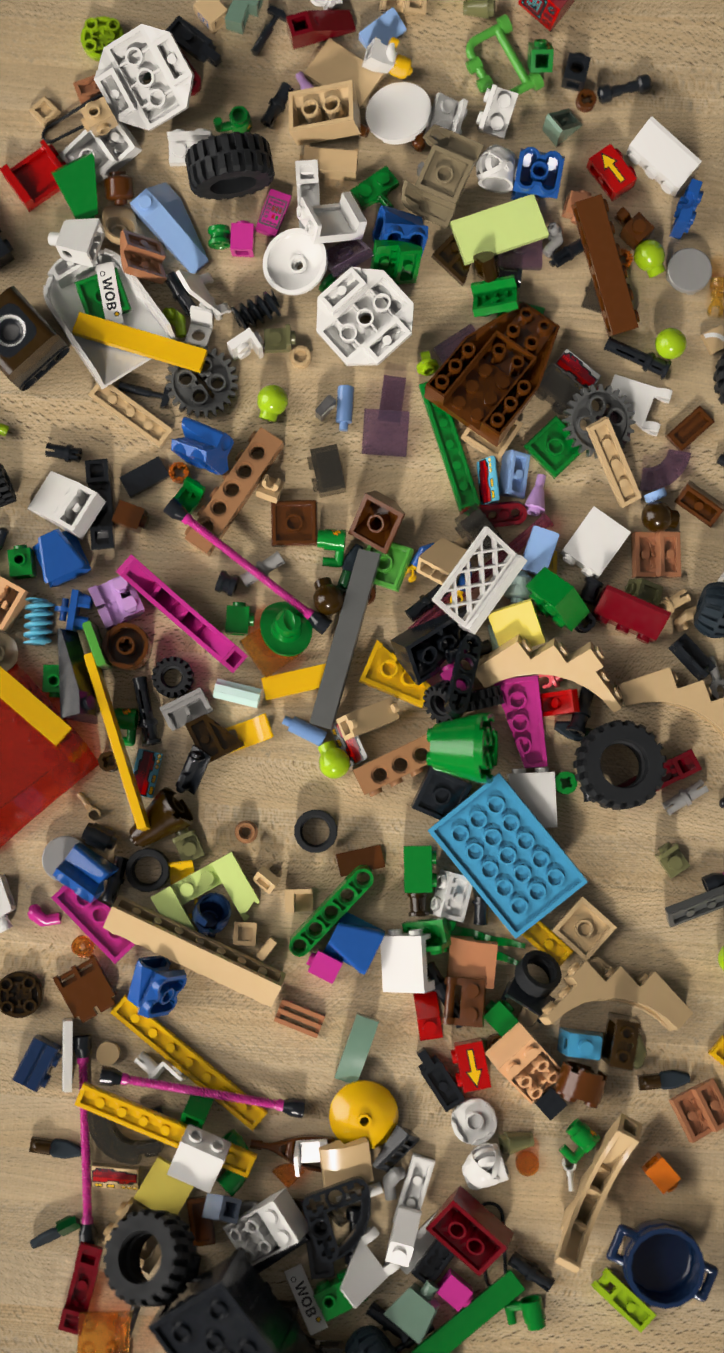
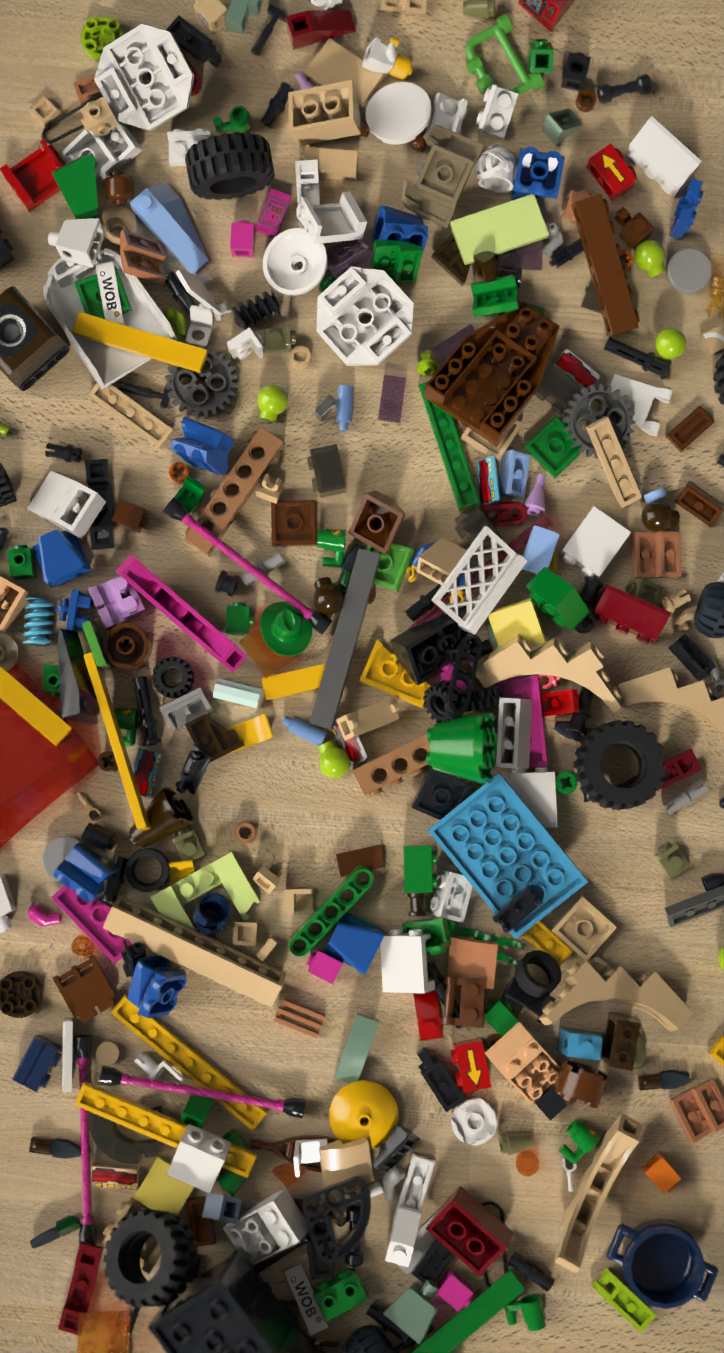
(130, 957): none -> black hinge
(144, 477): black tile -> none
(219, 236): green wheel -> none
(298, 831): black tyre -> none
(365, 1271): white flag -> none
(375, 189): green plate -> none
(383, 28): light blue slope -> none
(385, 432): clear purple tile -> none
(480, 911): black pin -> none
(485, 1167): white helmet -> none
(514, 733): none -> light grey brick
(517, 590): light aqua head -> none
(517, 908): none -> black hinge
(665, 472): tile -> none

